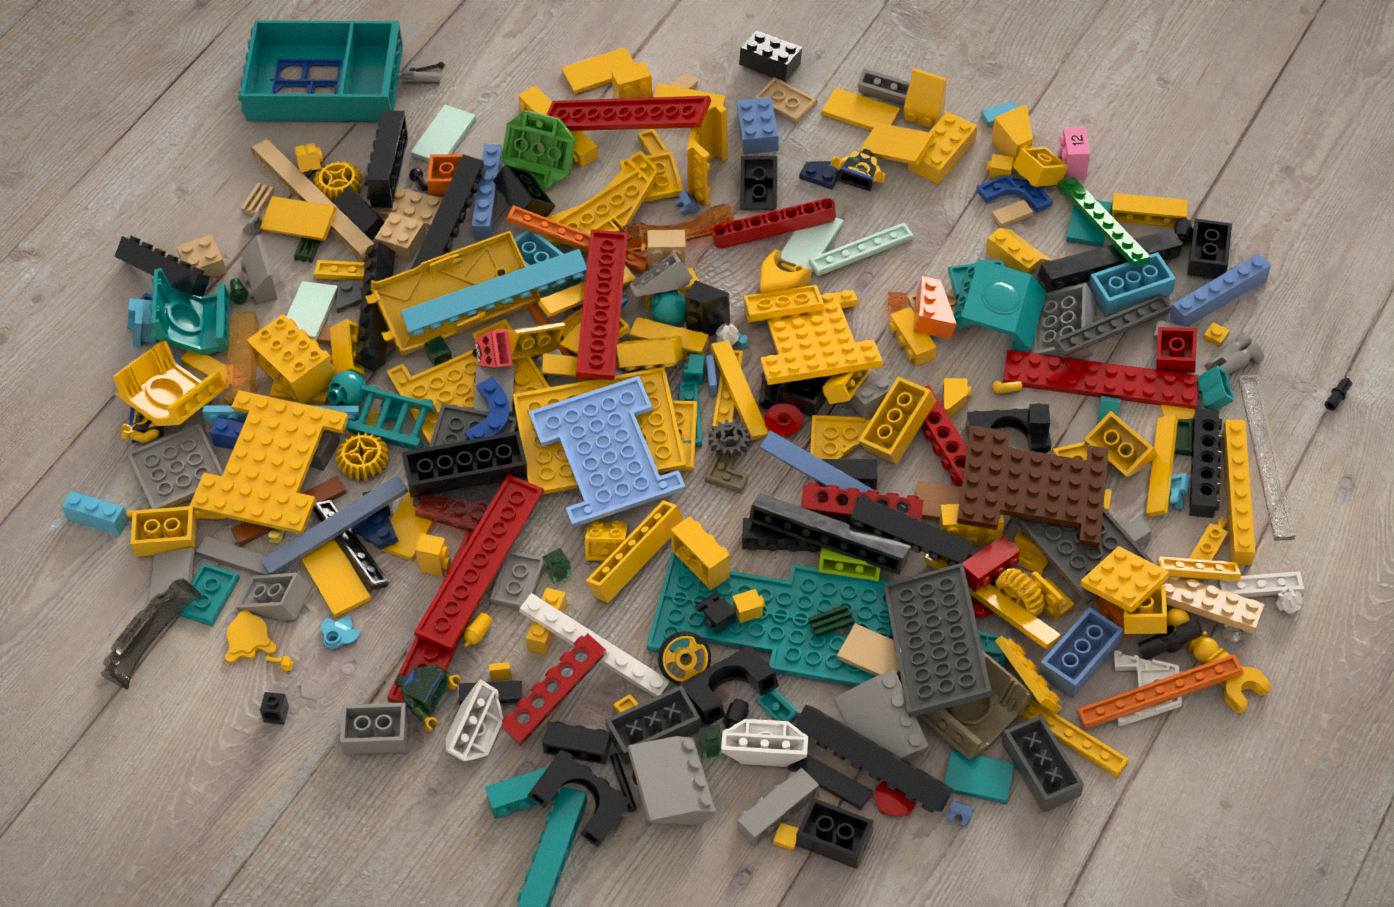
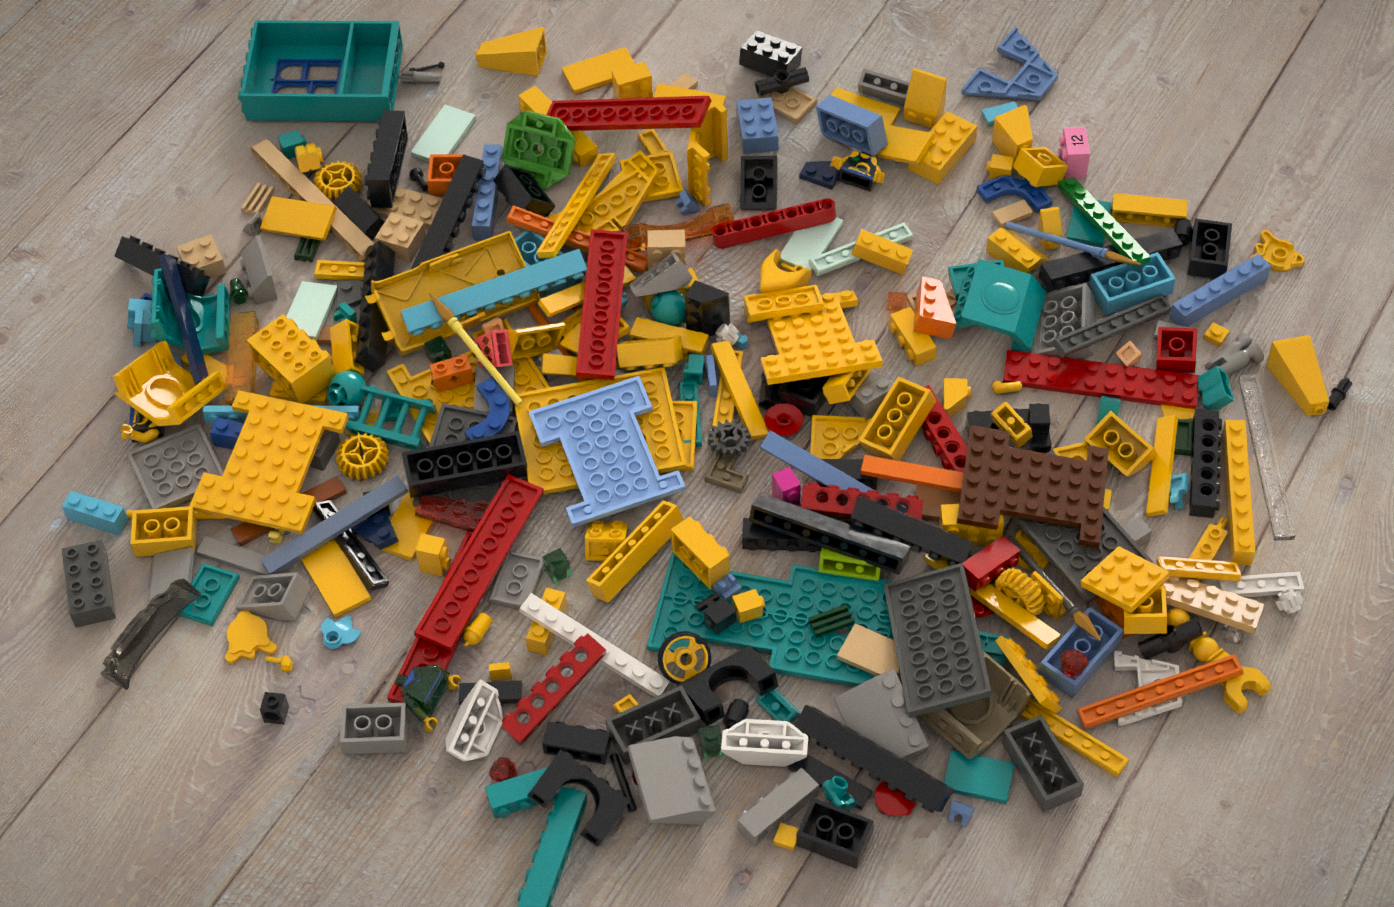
(88, 583): none -> dark grey brick
(184, 318): none -> dark blue tile
(289, 141): none -> teal brick
(345, 312): none -> teal tile
(451, 373): none -> orange brick
(453, 322): none -> light yellow piece
(492, 325): none -> light nougat tile
(503, 769): none -> clear red cone
(515, 53): none -> yellow slope
(576, 206): none -> yellow plate
(727, 587): none -> medium blue tile
(781, 81): none -> black piece
(786, 486): none -> dark pink brick
(836, 793): none -> teal plate
(851, 125): none -> medium blue brick
(882, 252): none -> yellow brick
(912, 473): none -> orange tile
(1008, 420): none -> yellow brick
(1028, 84): none -> medium blue wing
(1050, 223): none -> yellow slope
(1073, 662): none -> clear red cone
(1080, 618): none -> dark grey piece
(1096, 251): none -> medium blue piece
(1129, 354): none -> light nougat tile
(1278, 253): none -> yellow tile
(1298, 371): none -> yellow slope

